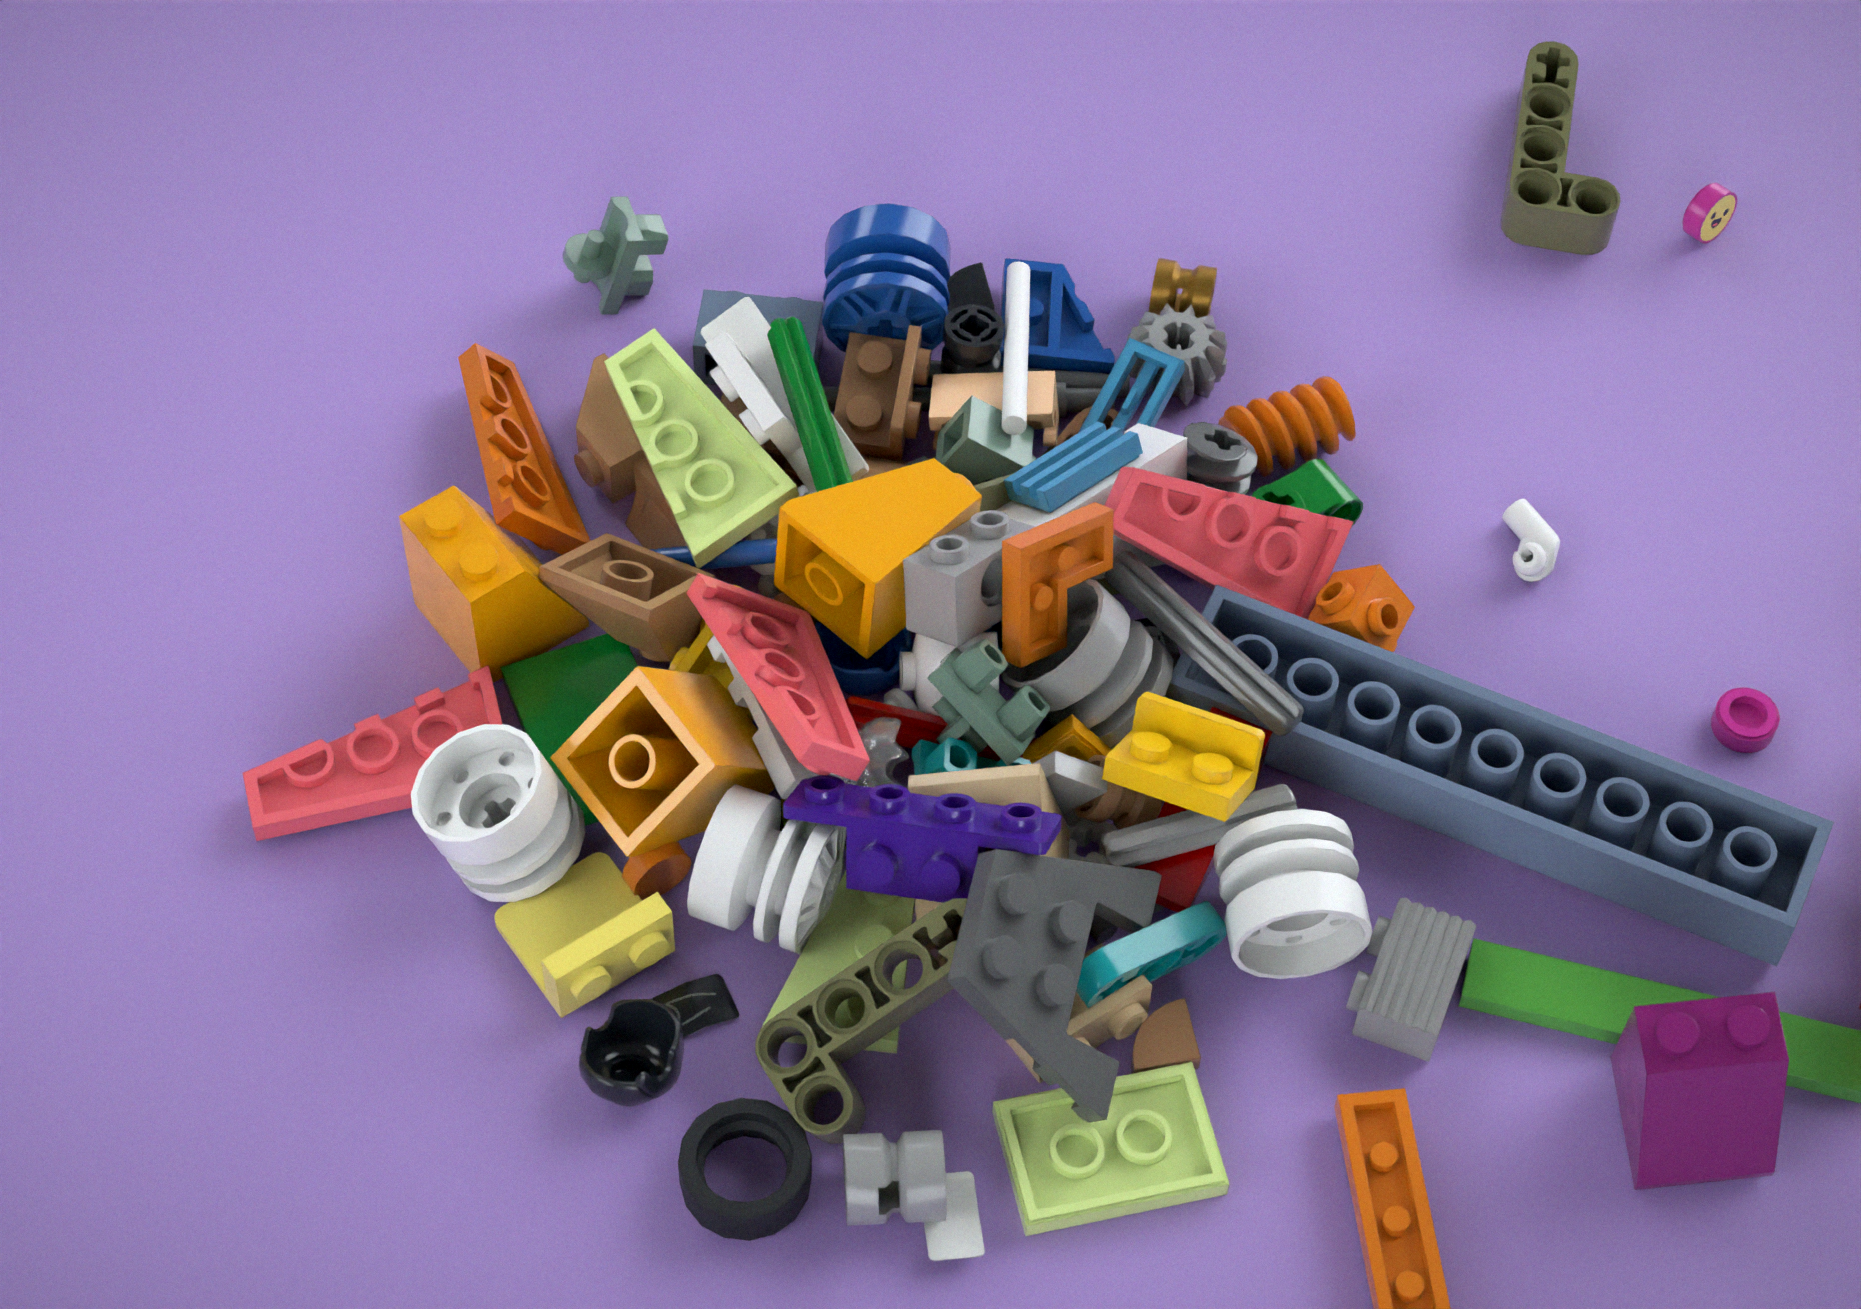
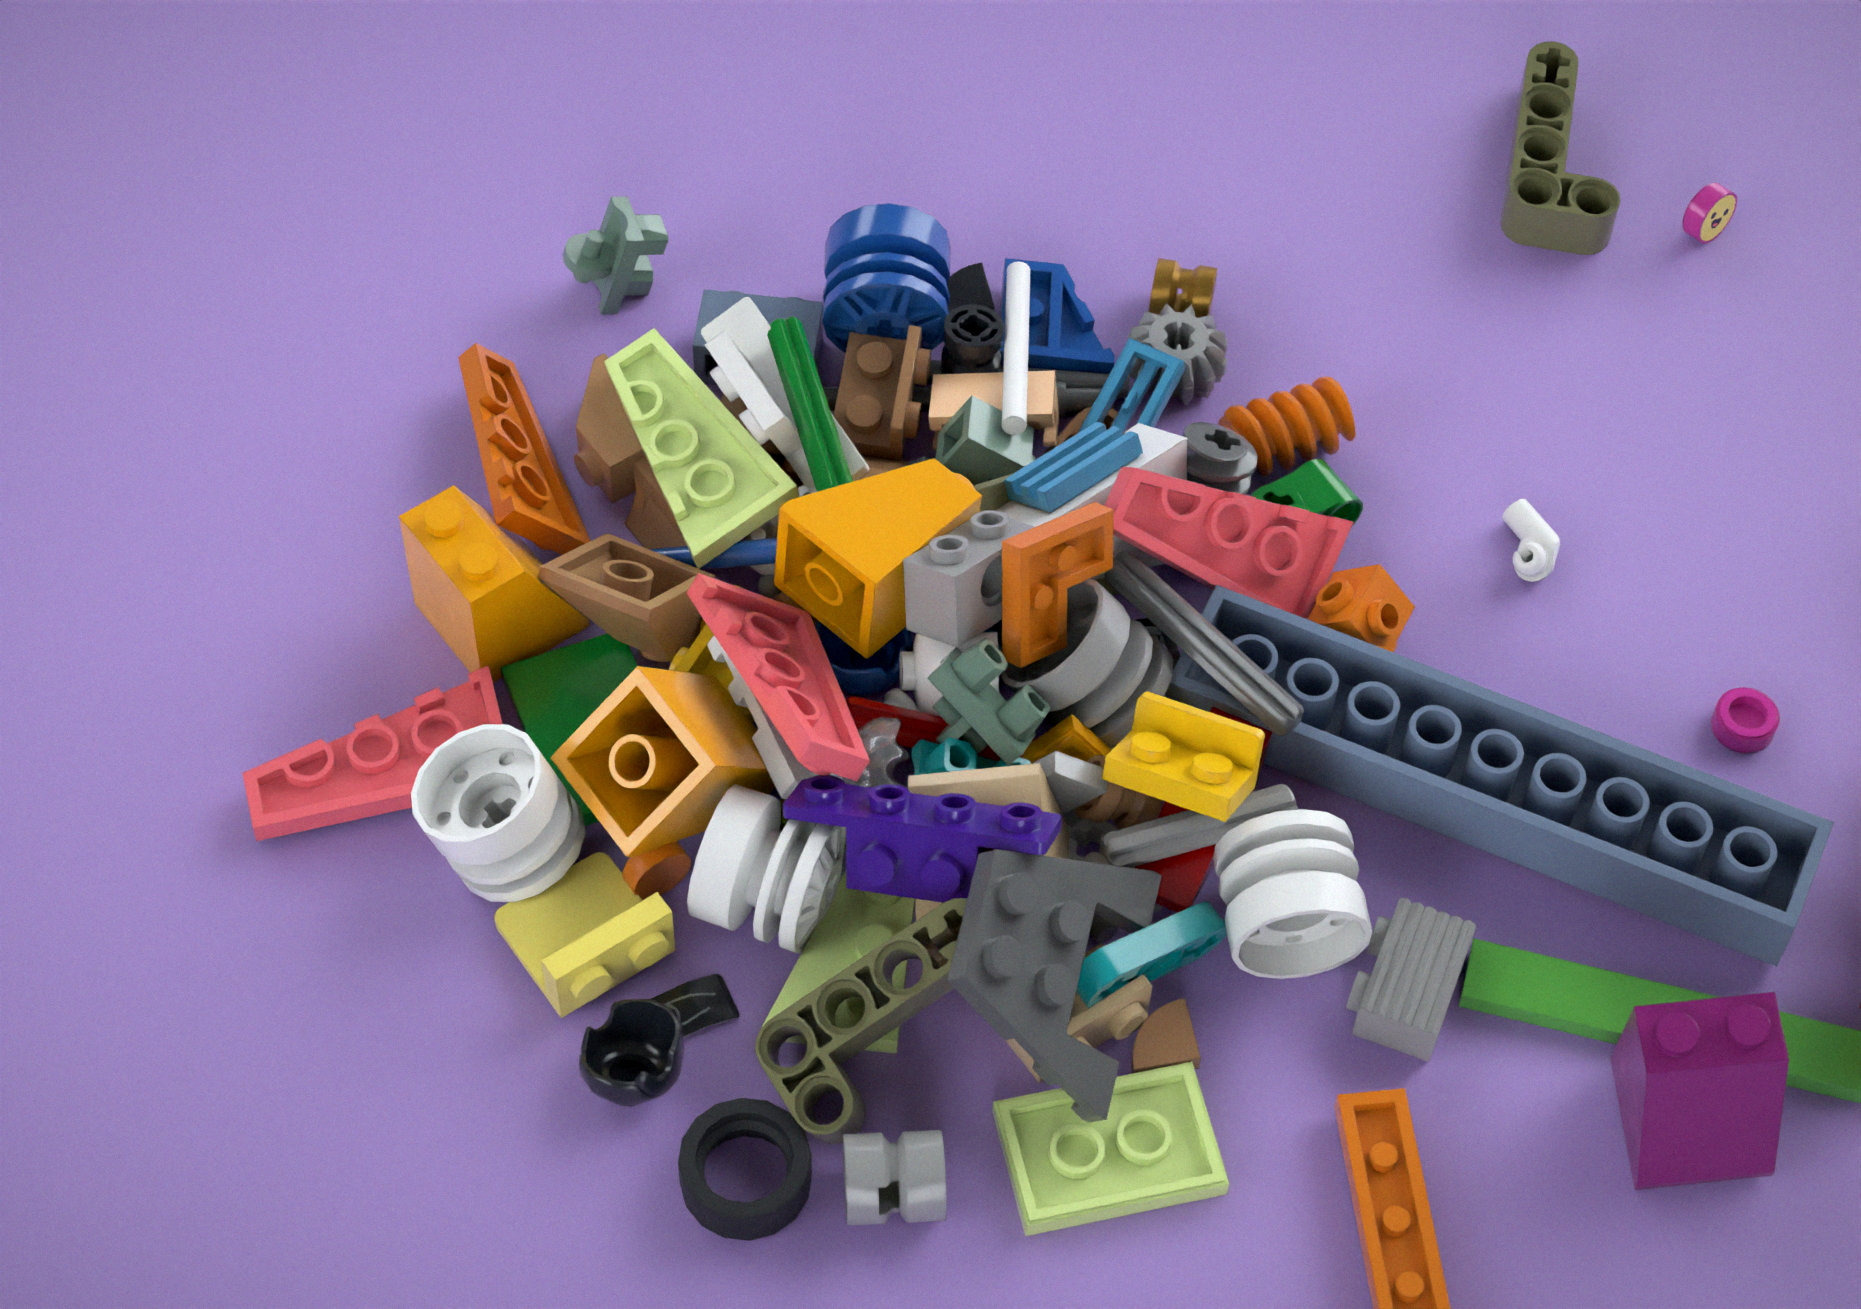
(961, 1232): white sticker -> none

